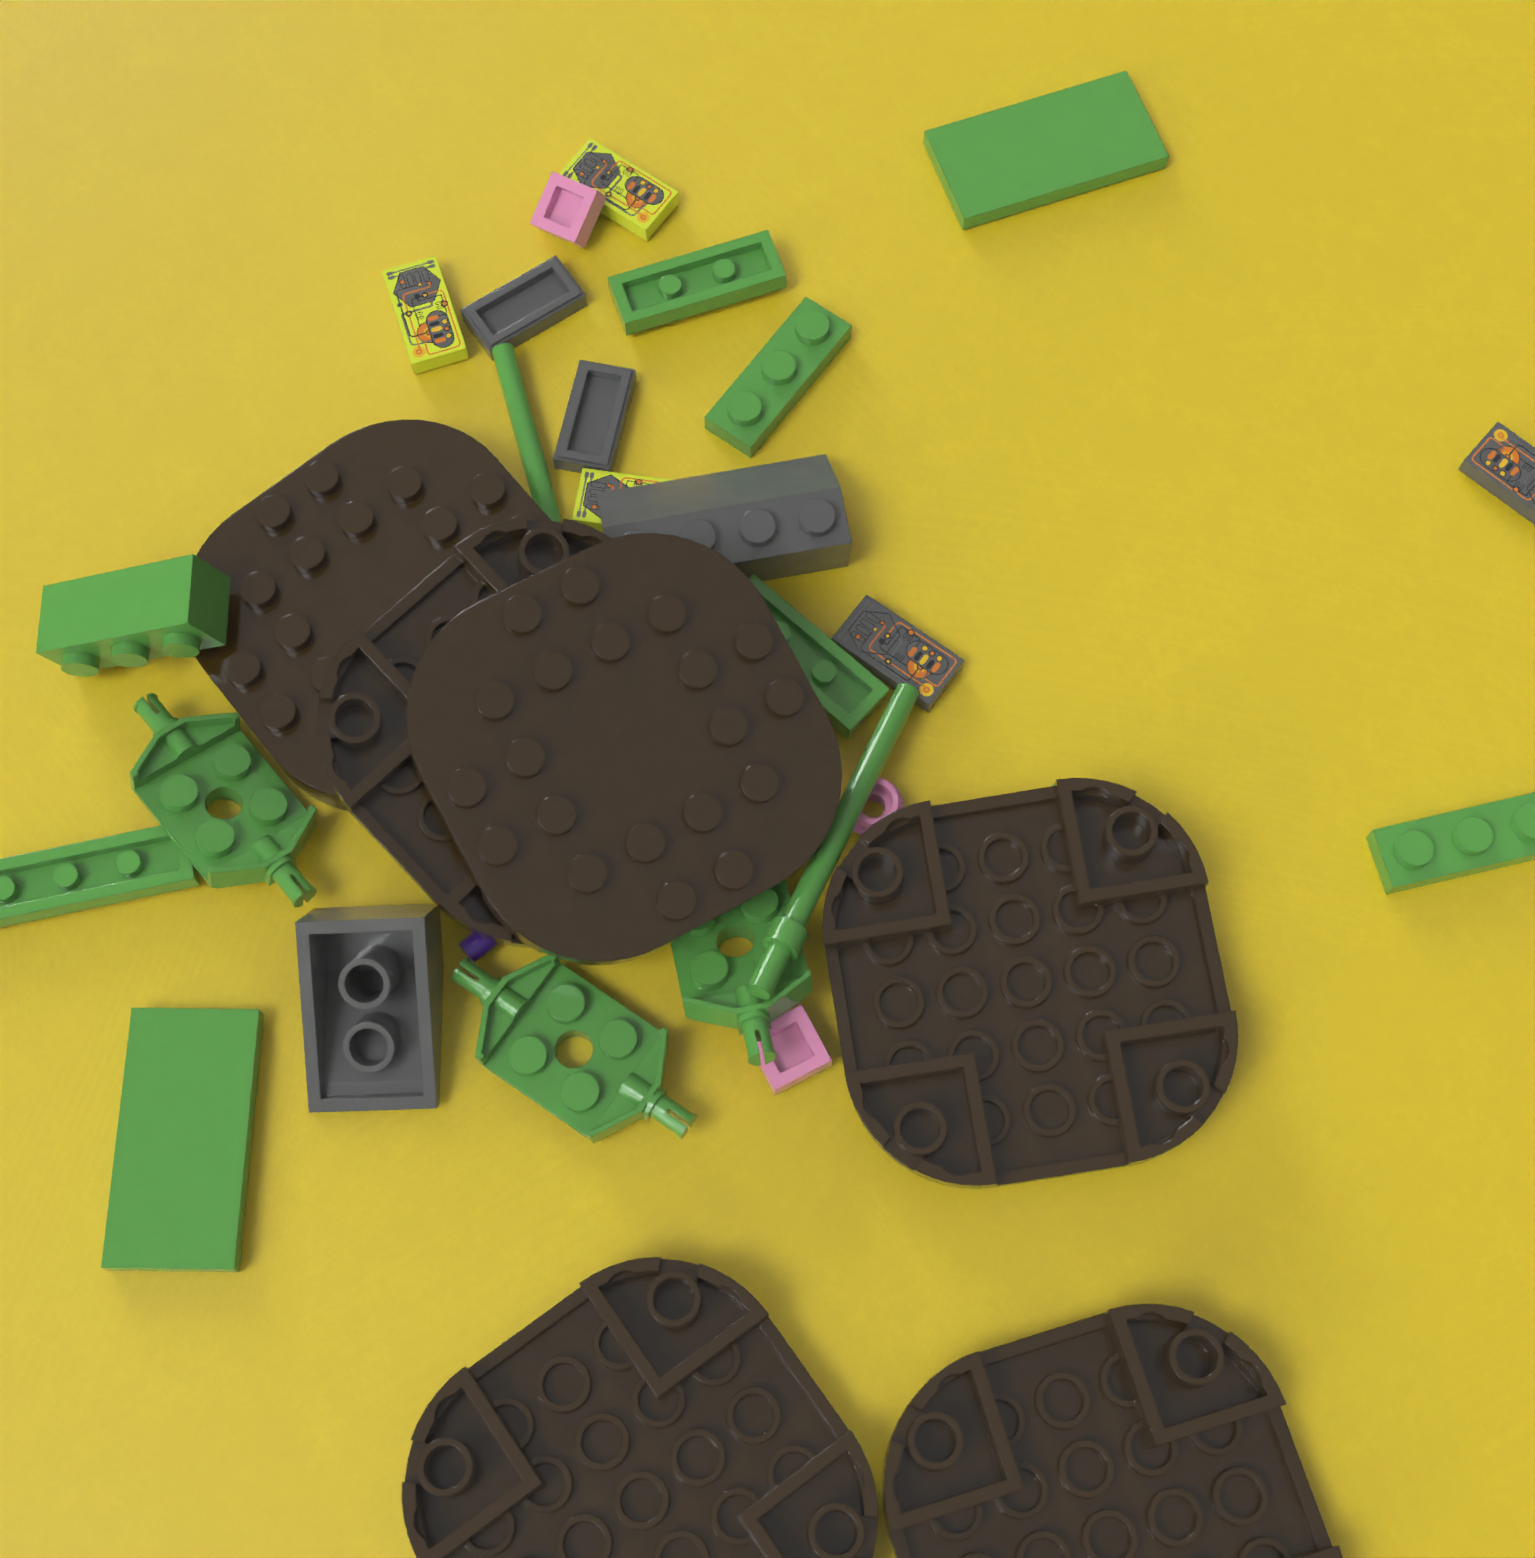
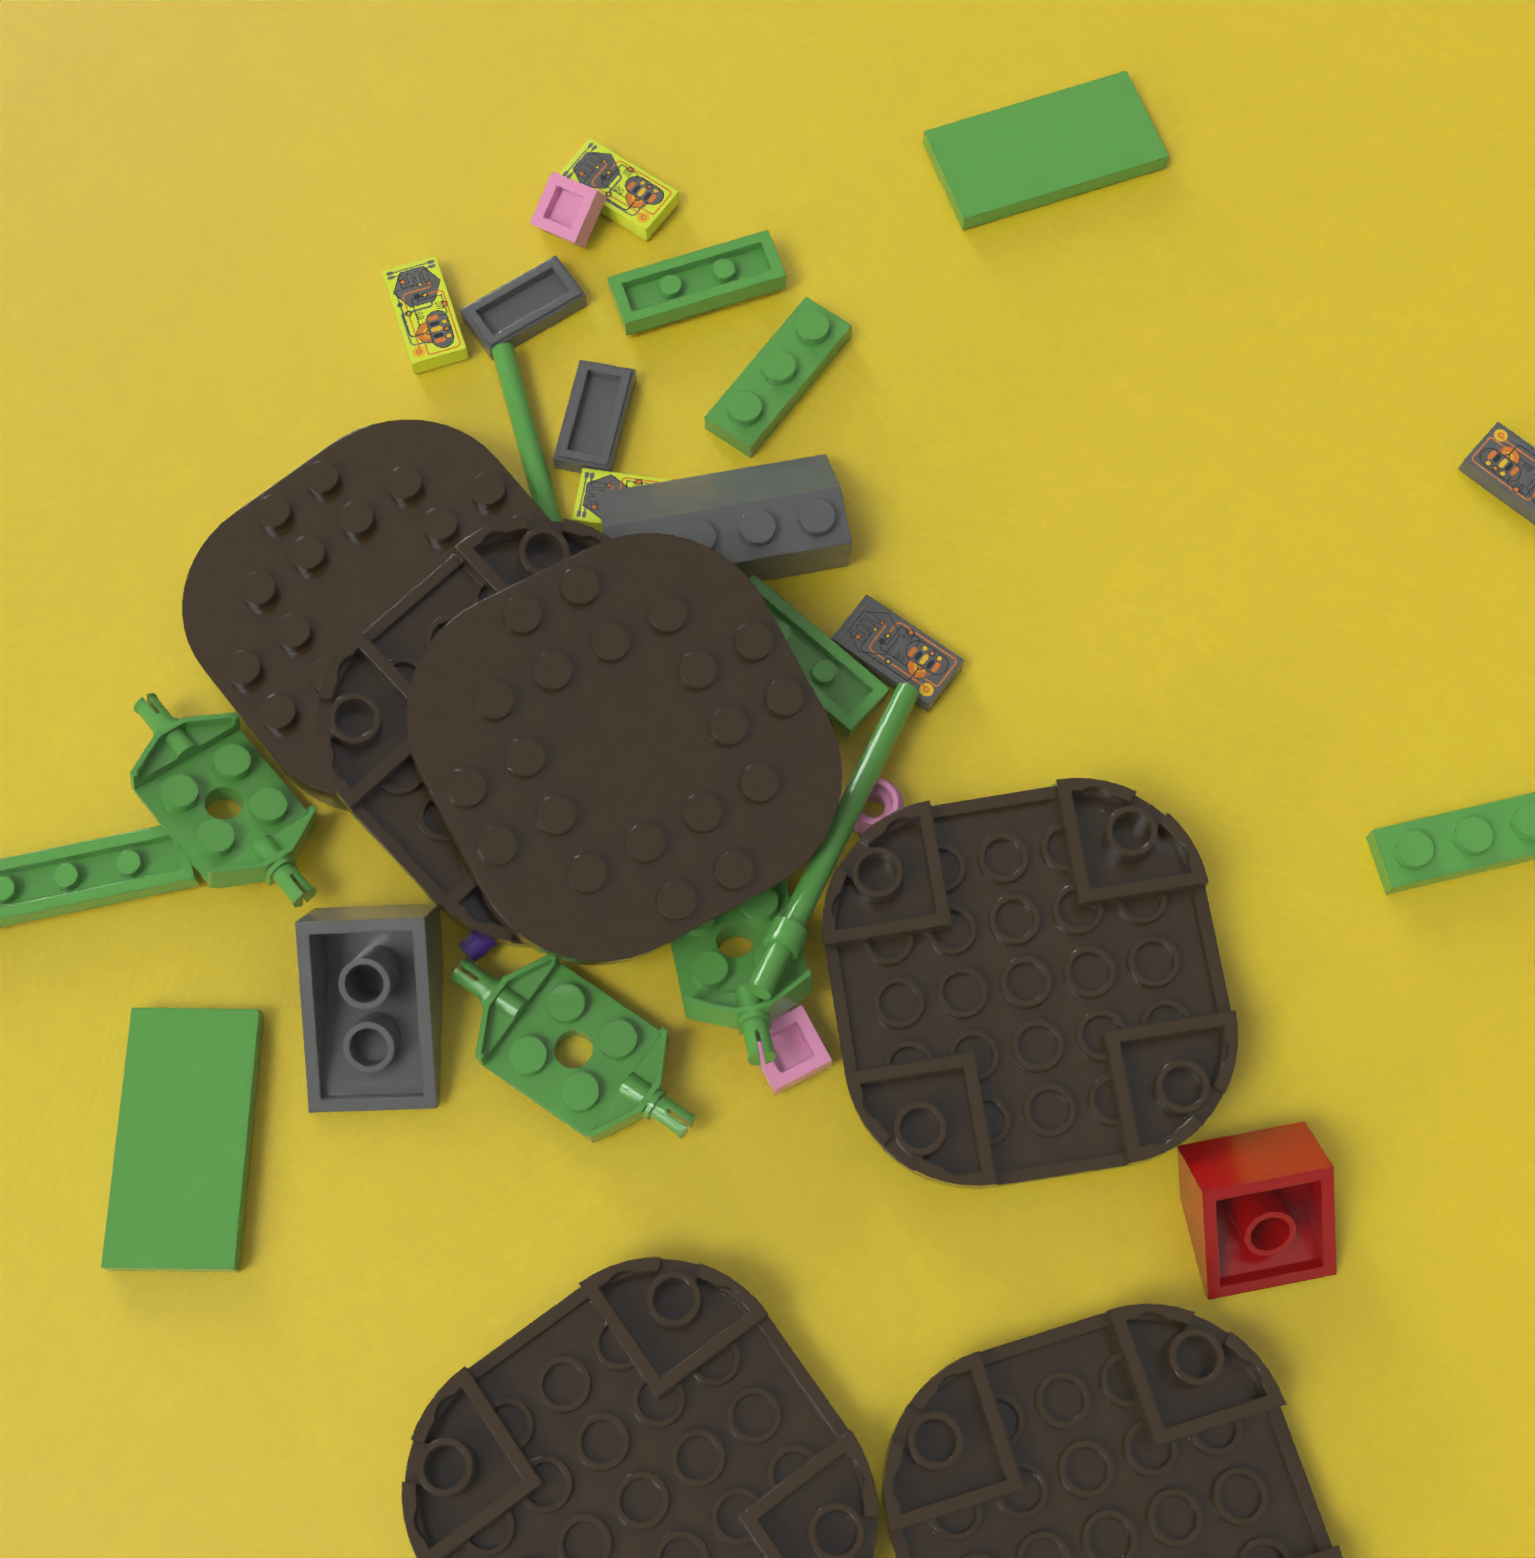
(134, 615): bright green brick -> none
(1259, 1209): none -> red slope

